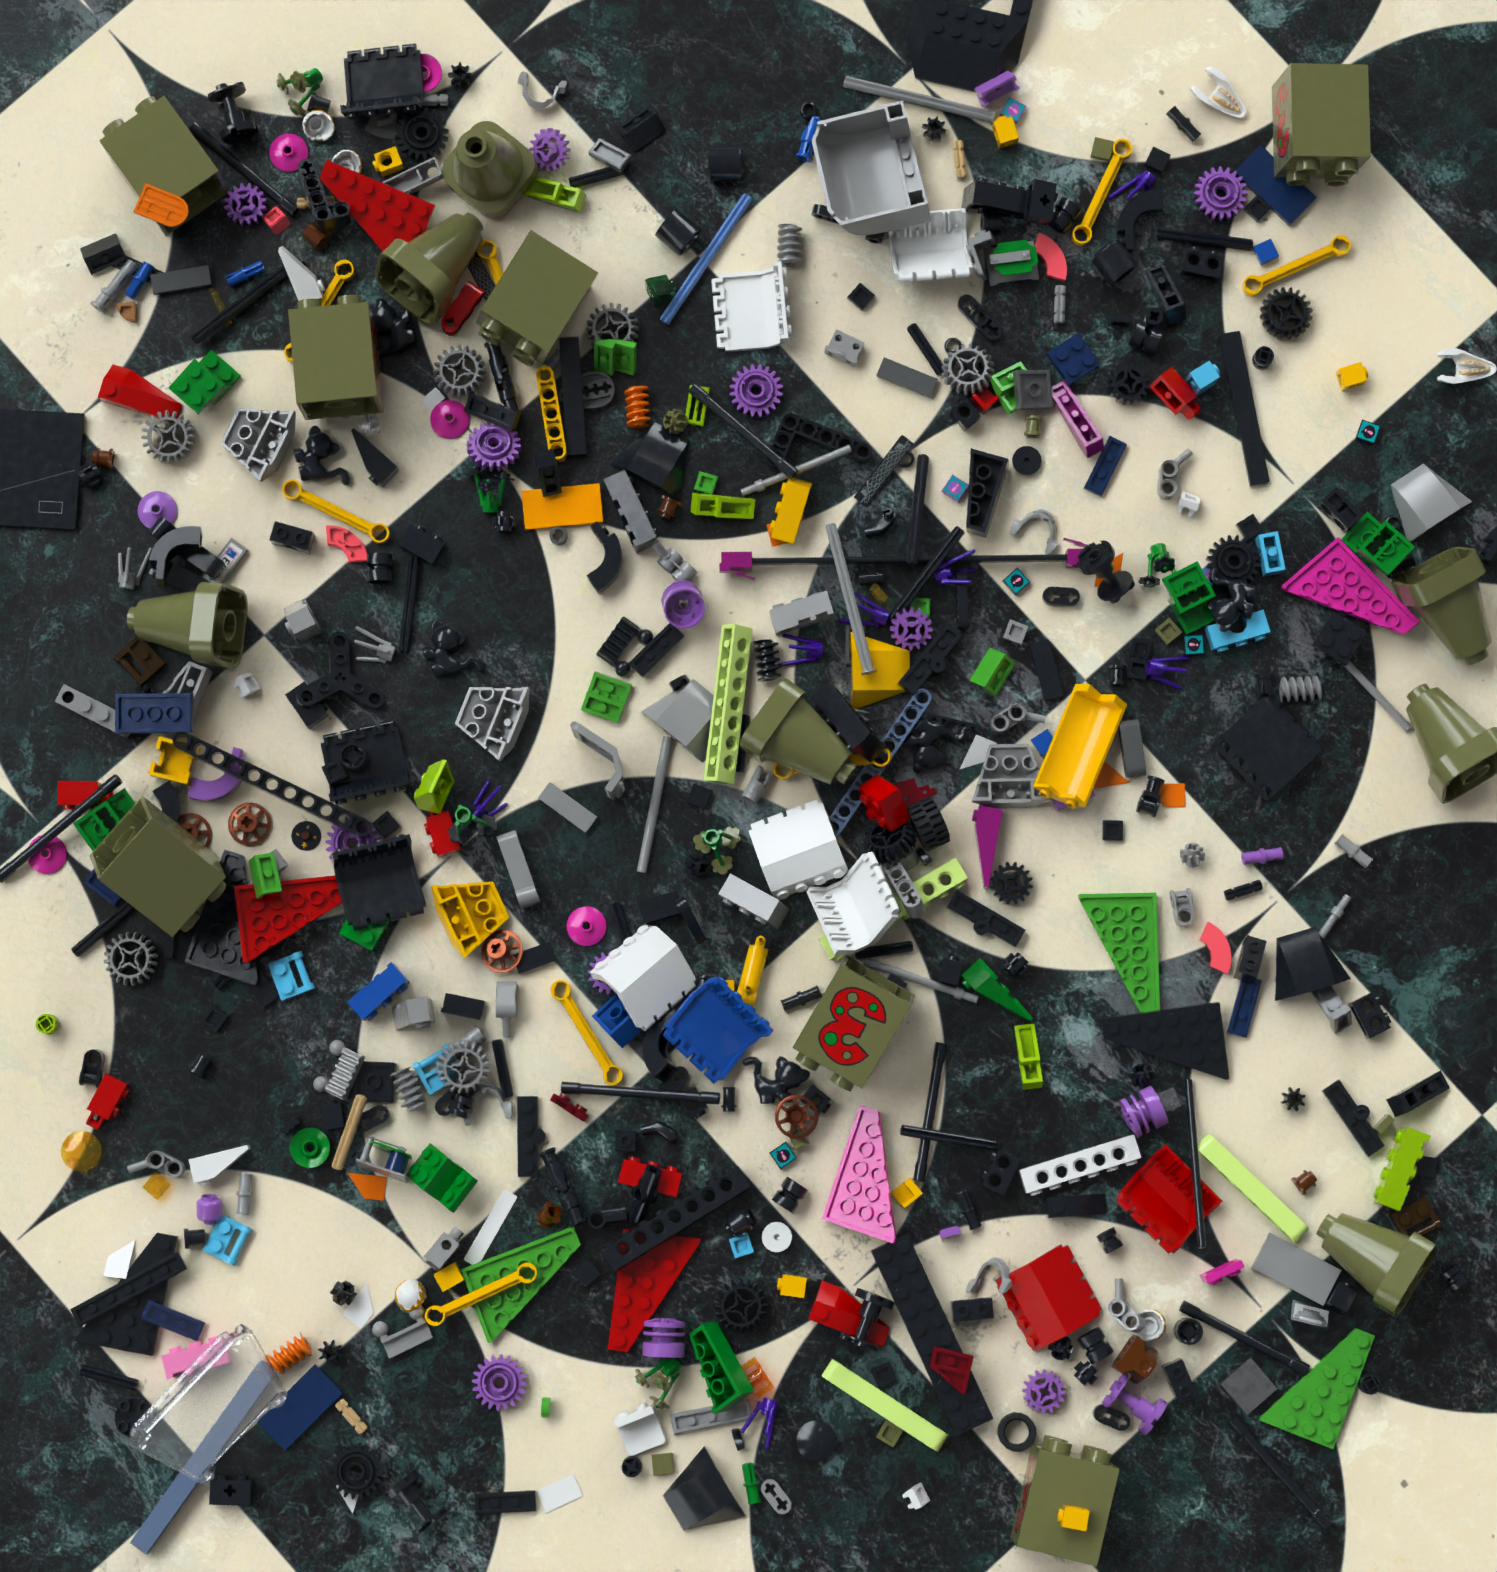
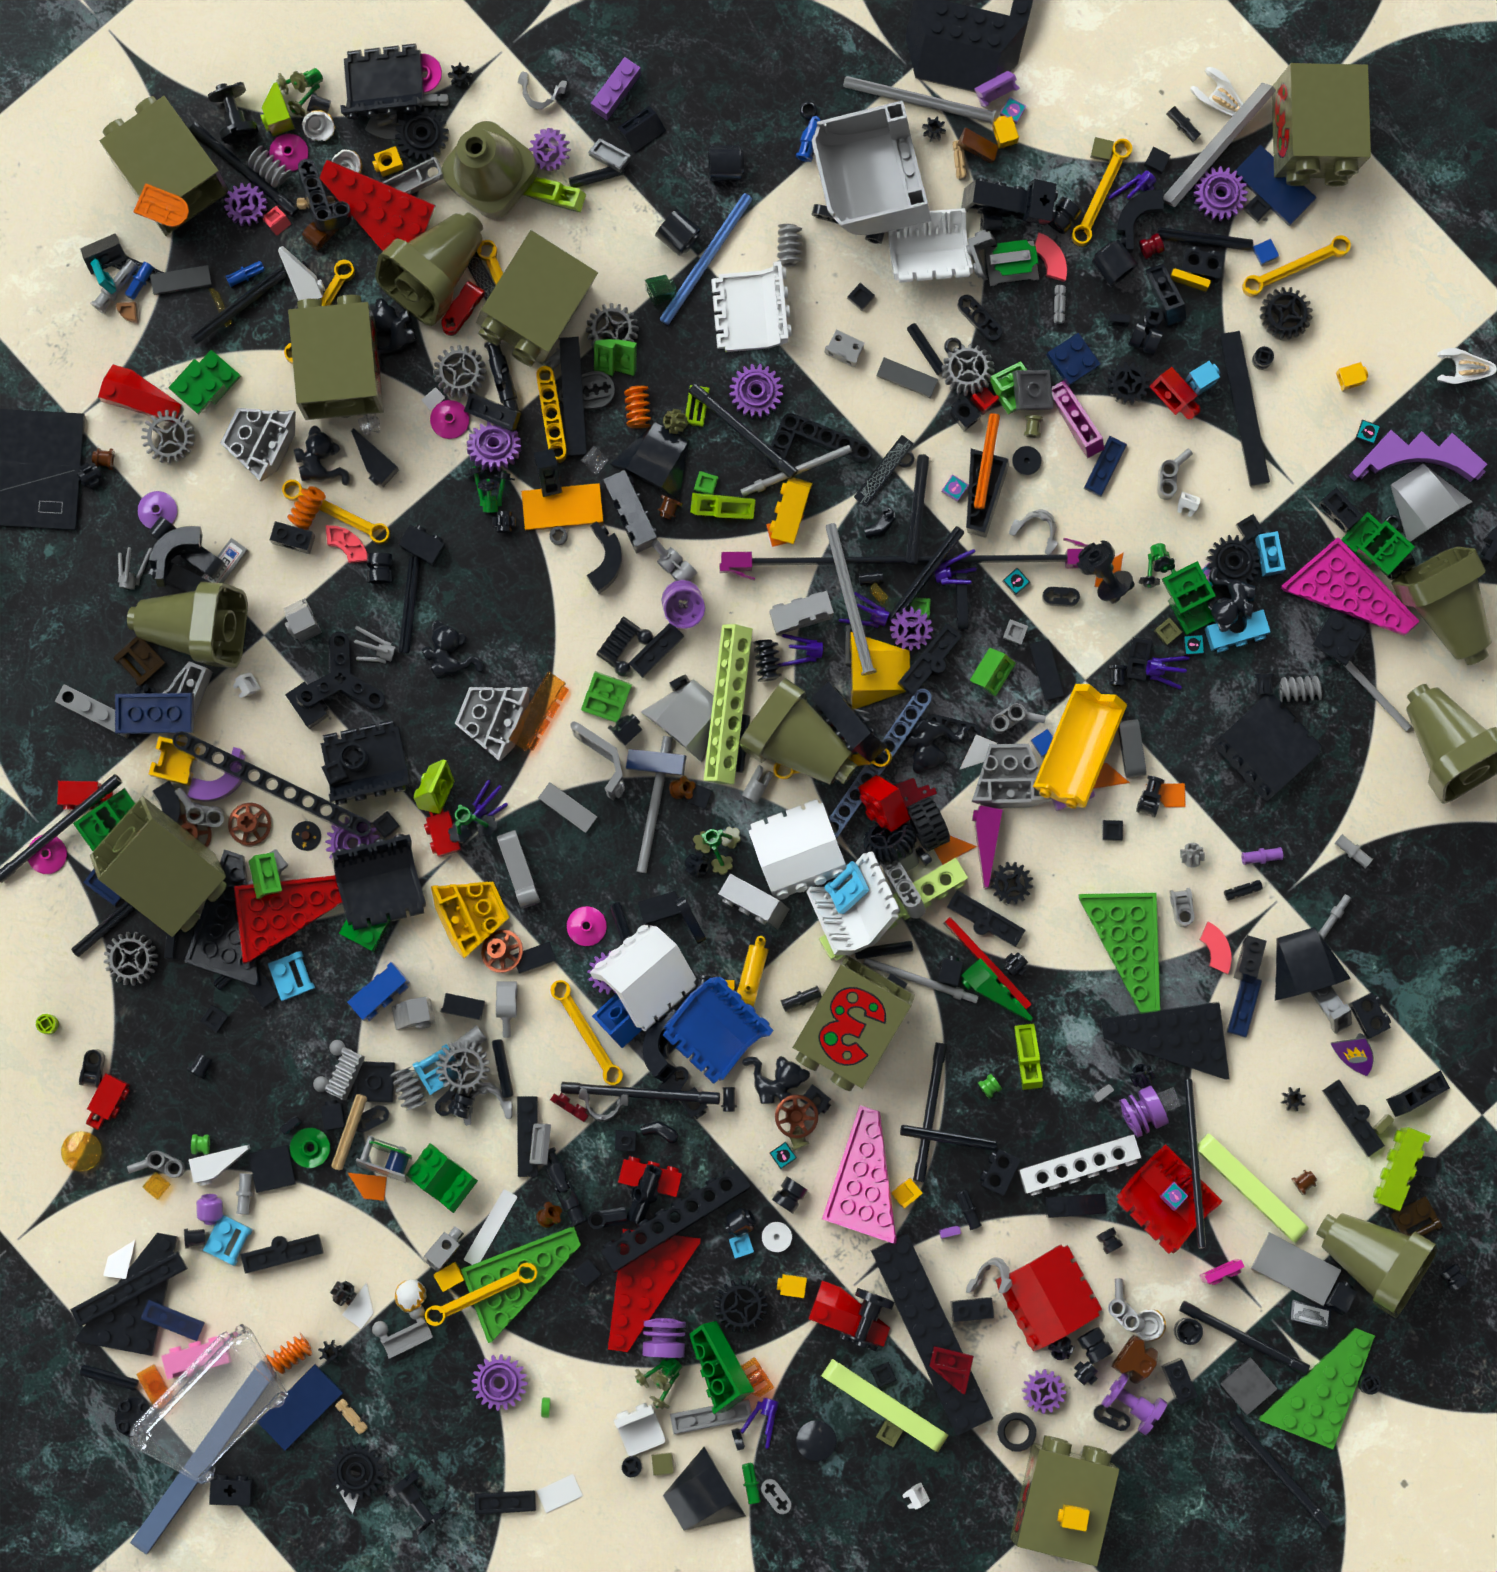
(103, 278): none -> teal tile
(152, 1383): none -> clear orange plate
(200, 1144): none -> bright green wheel
(203, 818): none -> light grey beam
(268, 168): none -> light grey piece
(272, 1168): none -> black tile
(276, 115): none -> lime slope
(281, 1252): none -> black hinge
(307, 507): none -> orange piece
(540, 707): none -> clear orange windscreen
(540, 1144): none -> light grey tile
(594, 460): none -> clear plate
(602, 1118): none -> light grey helmet
(615, 88): none -> medium lavender brick
(626, 728): none -> black brick
(656, 762): none -> tile
(682, 788): none -> reddish brown brick
(851, 891): none -> medium azure plate
(952, 849): none -> orange sticker
(978, 145): none -> reddish brown slope
(978, 953): none -> red tile
(986, 462): none -> orange axle
(989, 1086): none -> bright green wheel
(1102, 1093): none -> light grey tile
(1151, 246): none -> dark red wheel
(1173, 1196): none -> tile
(1190, 279): none -> yellow tile
(1218, 144): none -> light grey tile
(1355, 1053): none -> dark purple shield
(1394, 451): none -> medium lavender arch

